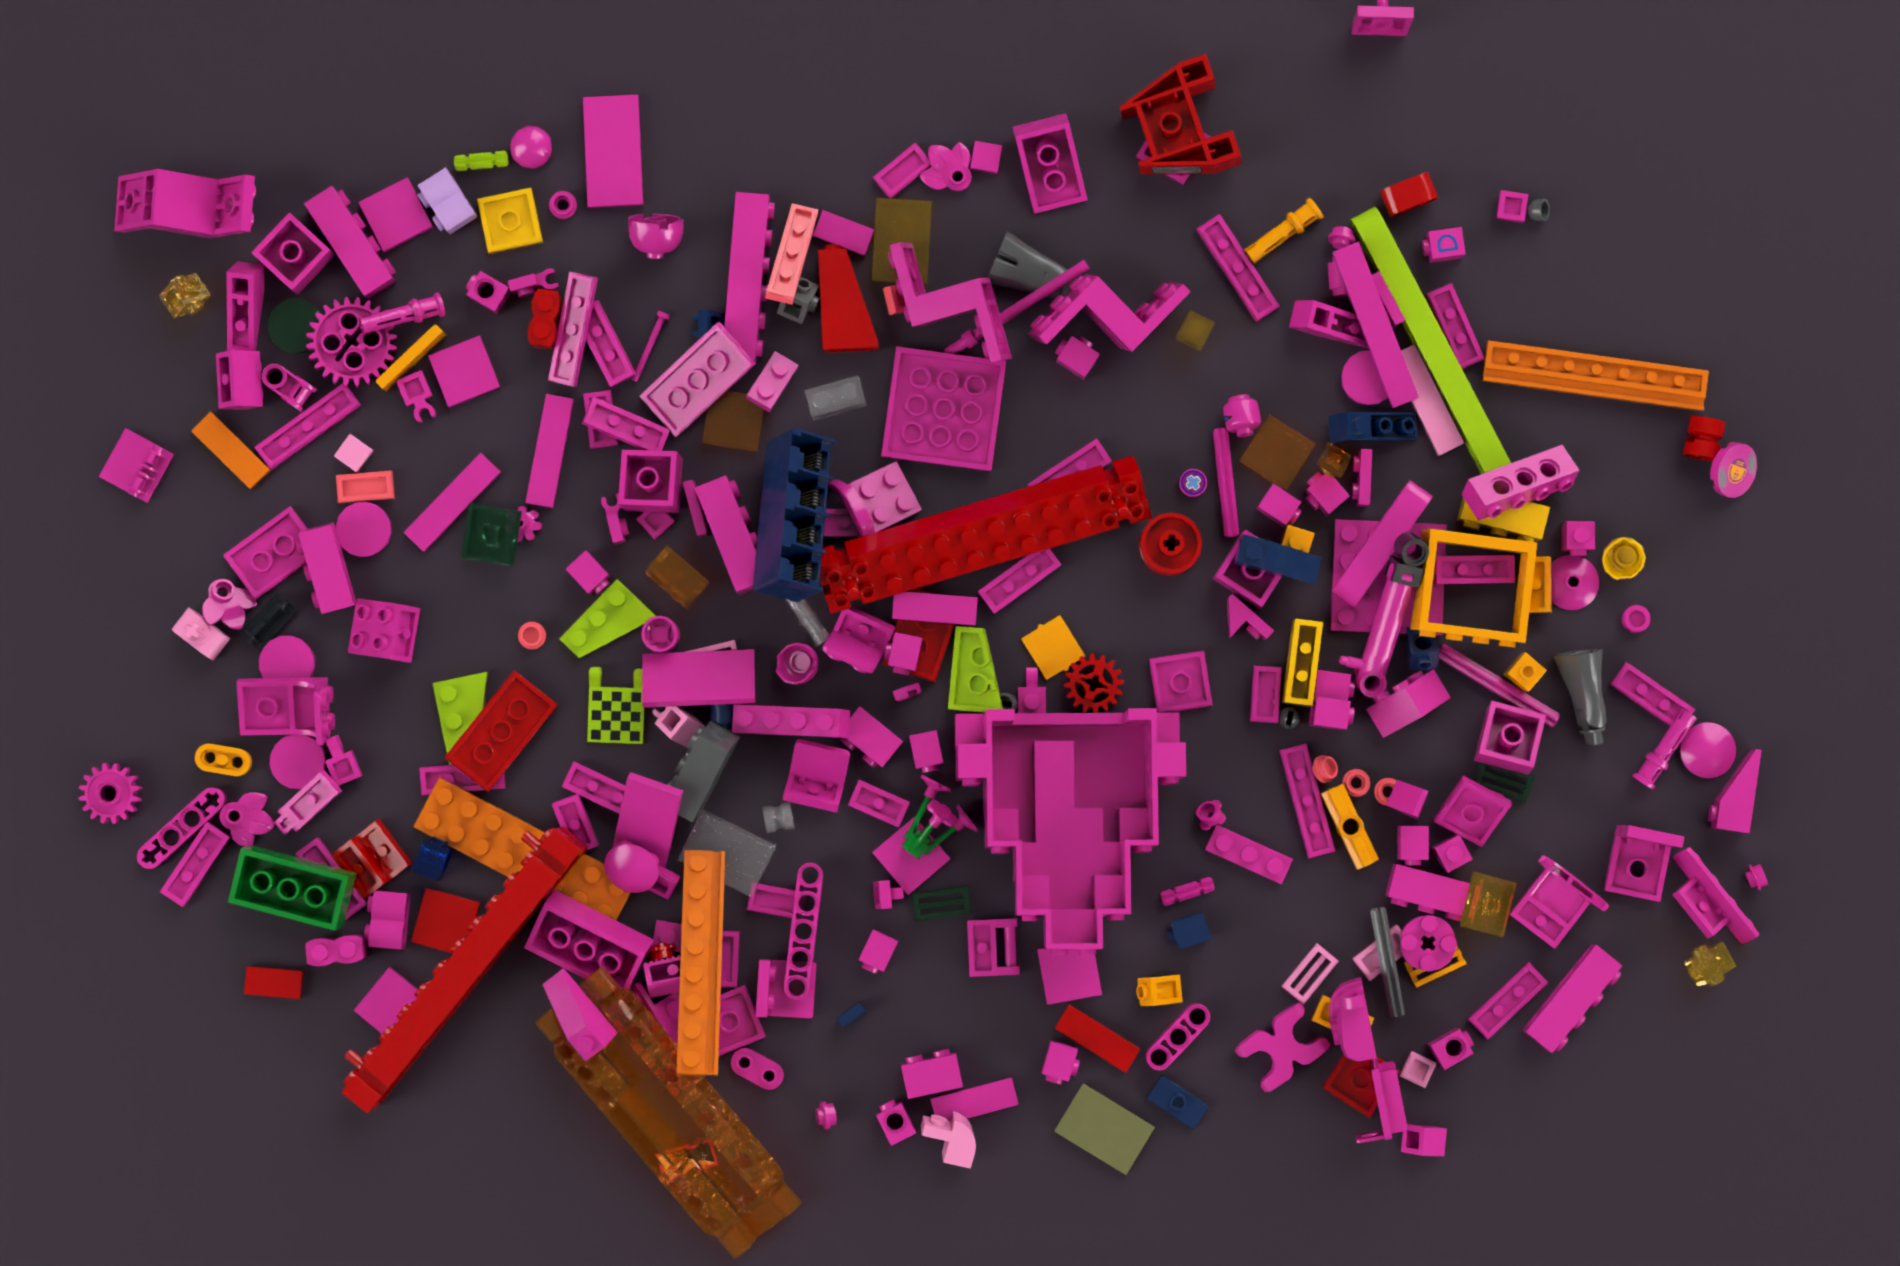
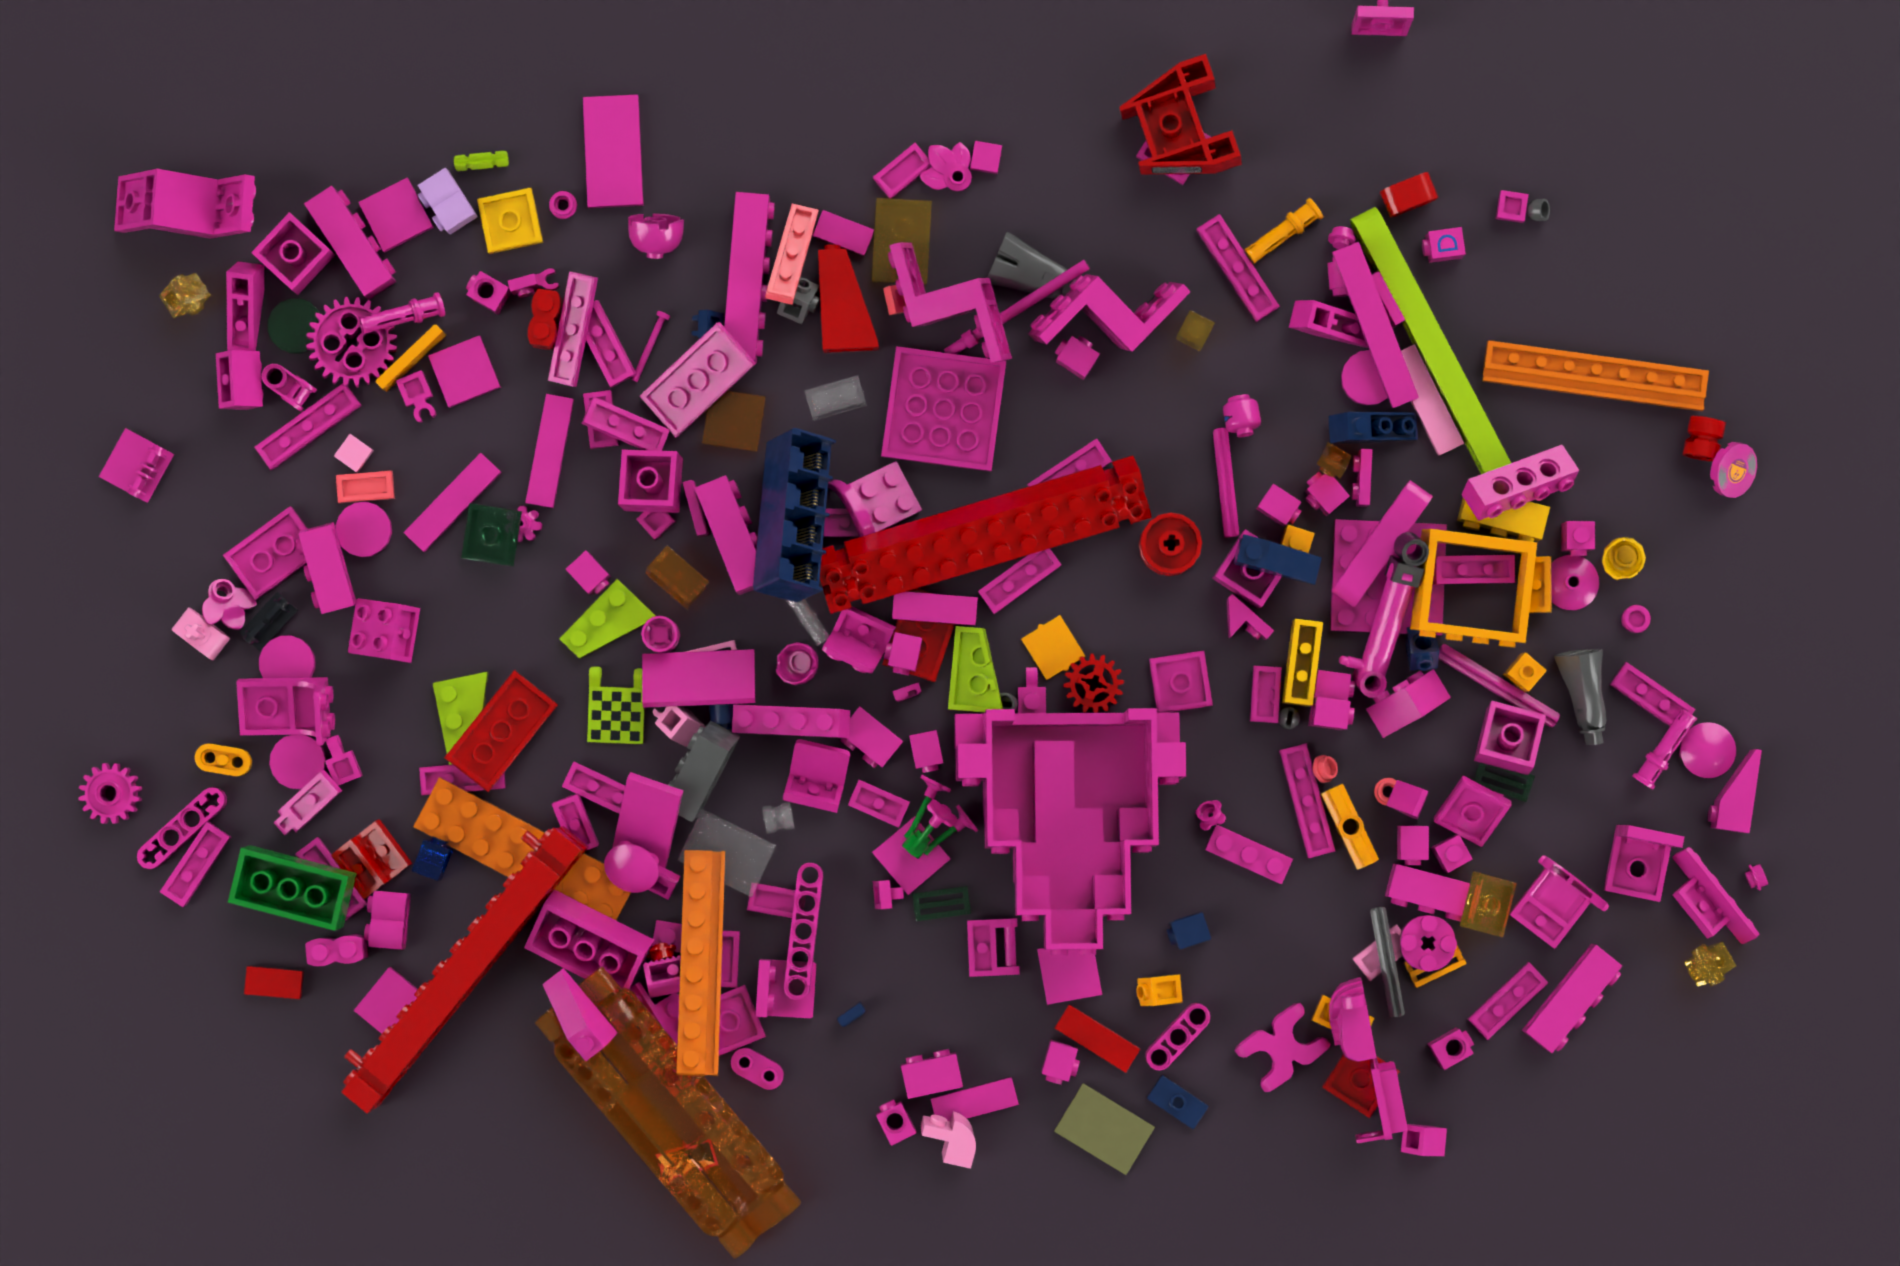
(230, 450): orange tile -> none
(251, 818): dark pink plate -> none
(443, 919): red tile -> none
(531, 147): dark pink hair -> none
(532, 635): coral plate -> none
(617, 526): dark pink plate -> none
(772, 381): dark pink plate -> none
(826, 1115): dark pink plate -> none
(877, 951): dark pink brick -> none
(1050, 163): dark pink slope -> none
(1187, 891): dark pink axle -> none
(1192, 483): tile -> none
(1277, 452): clear orange tile -> none
(1324, 954): bright pink tile -> none
(1365, 782): coral plate -> none
(1417, 1069): bright pink tile -> none
(1455, 325): dark pink tile -> none

